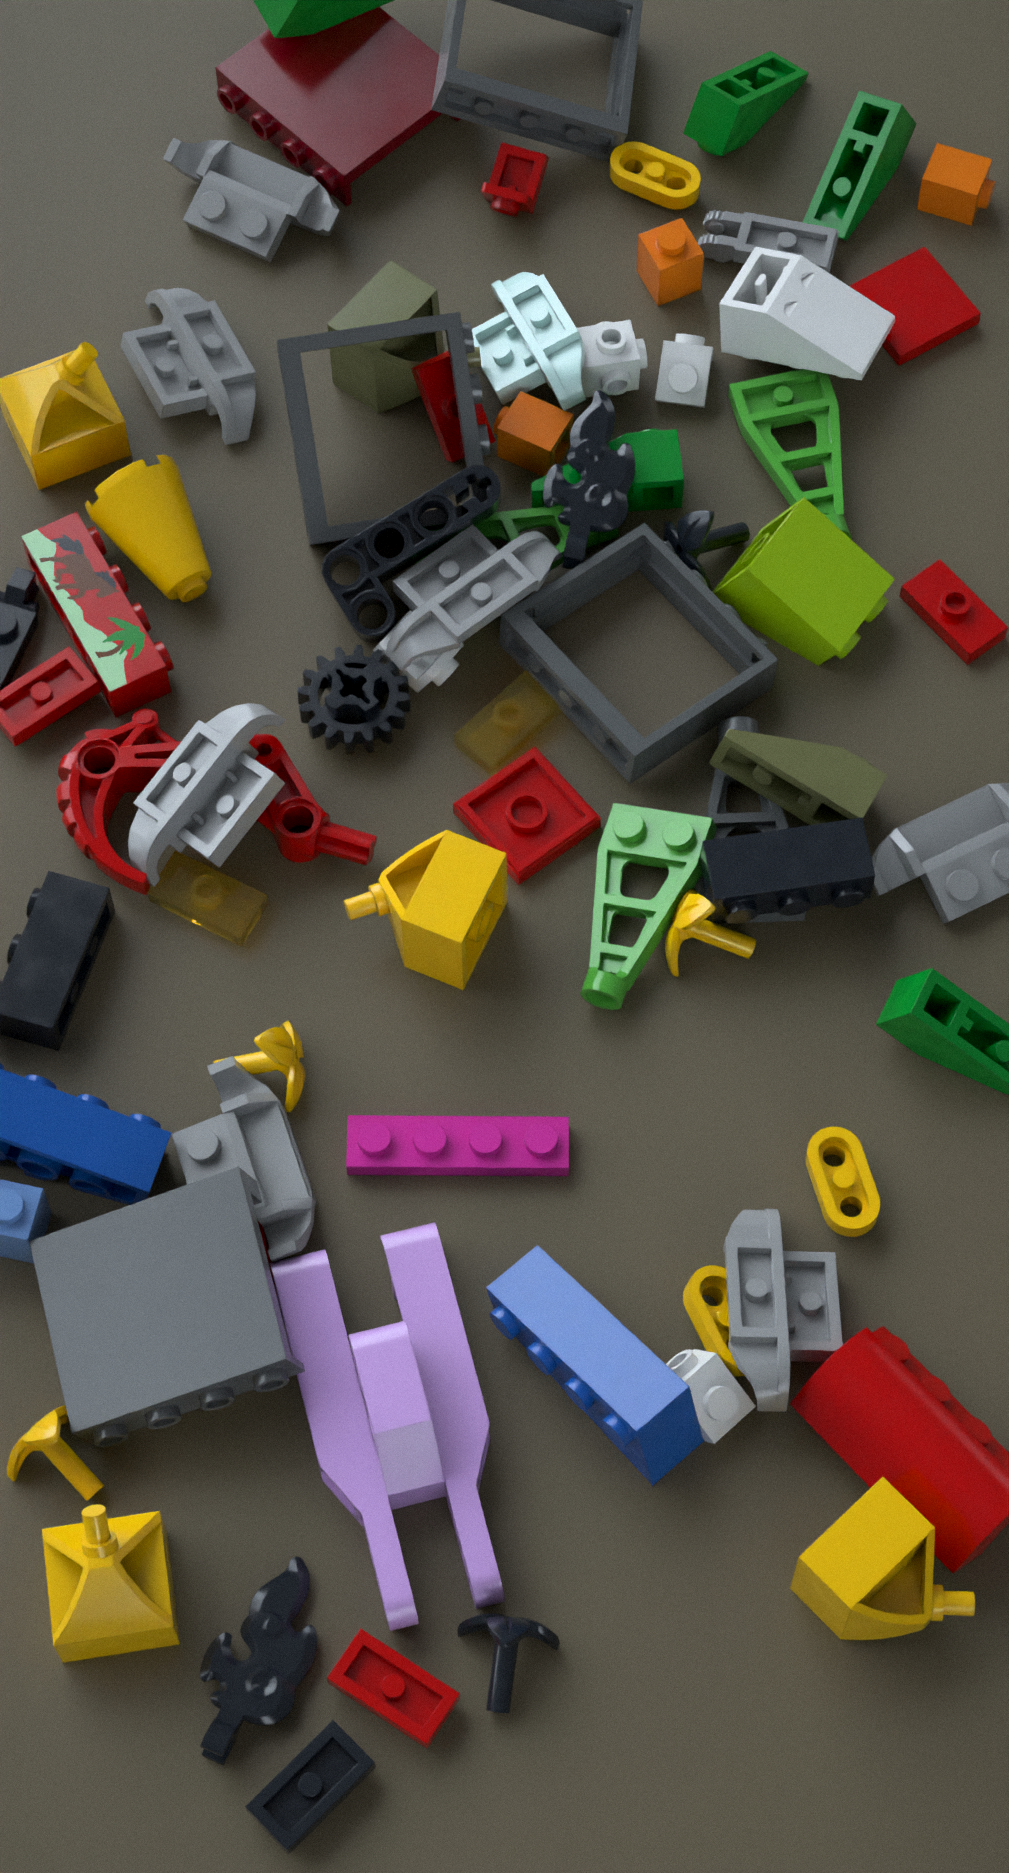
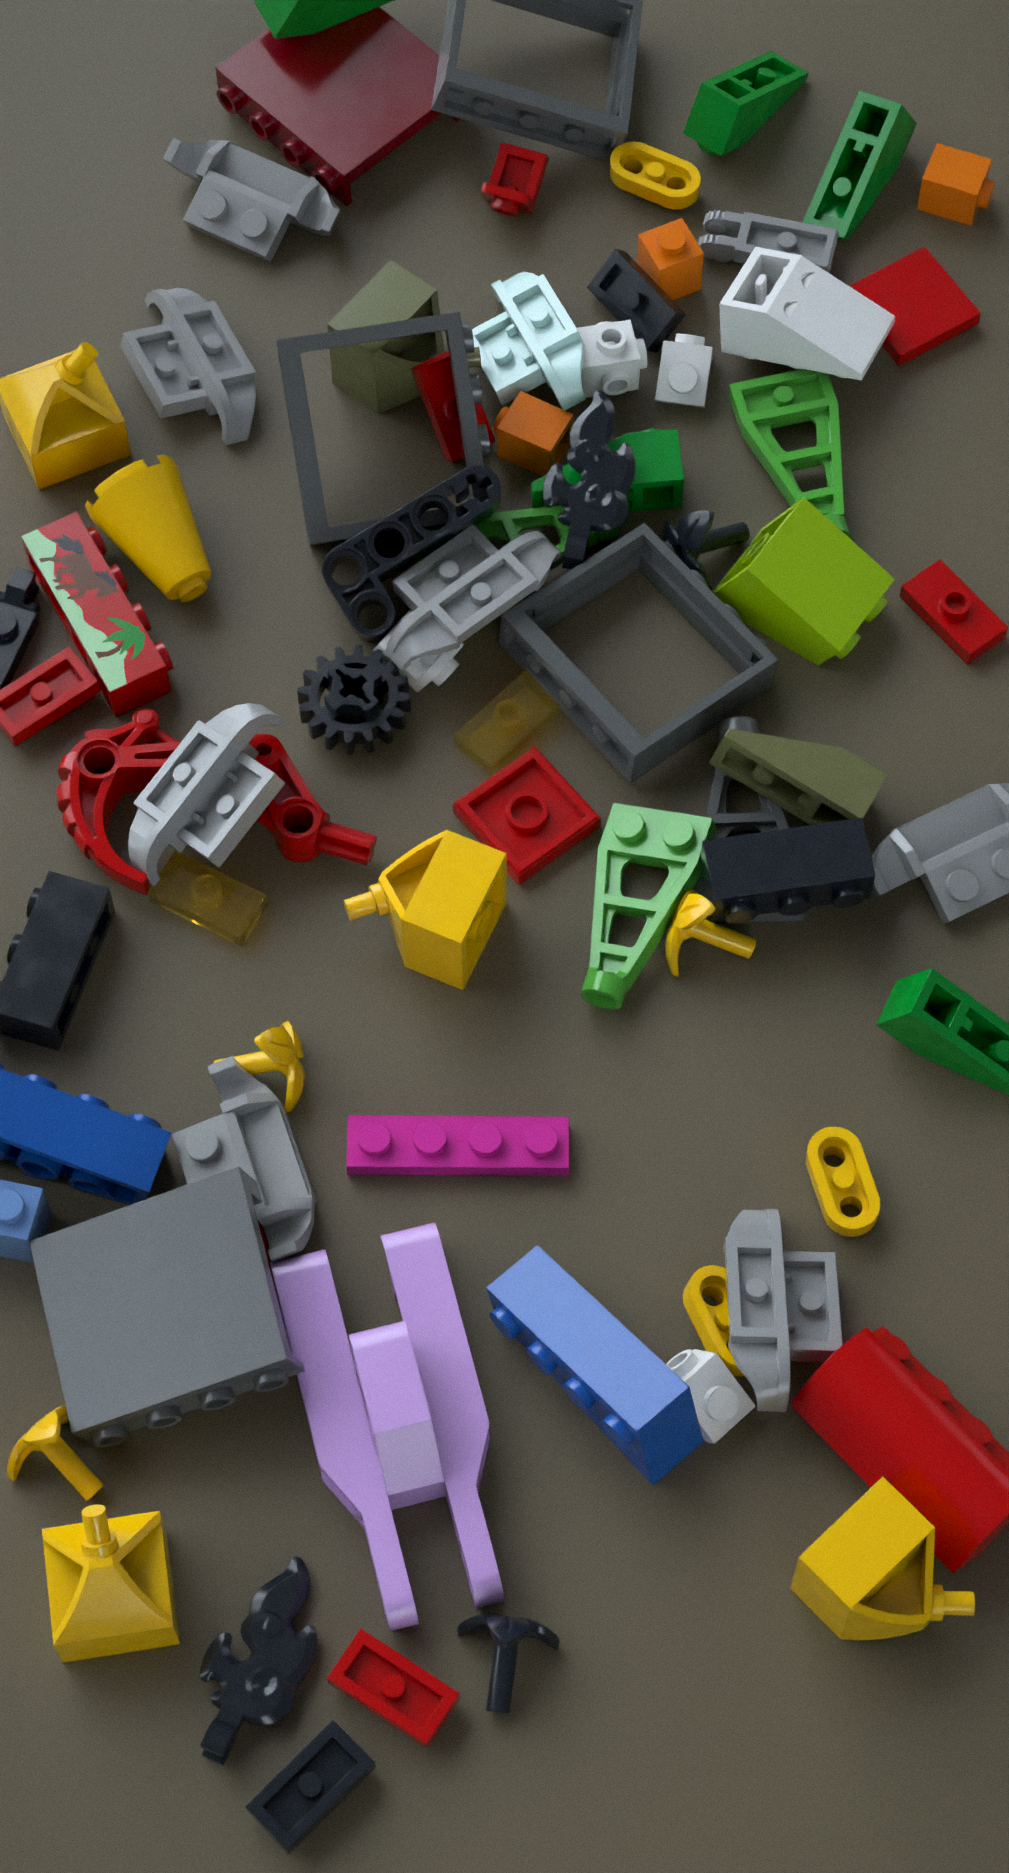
(635, 297): none -> black plate

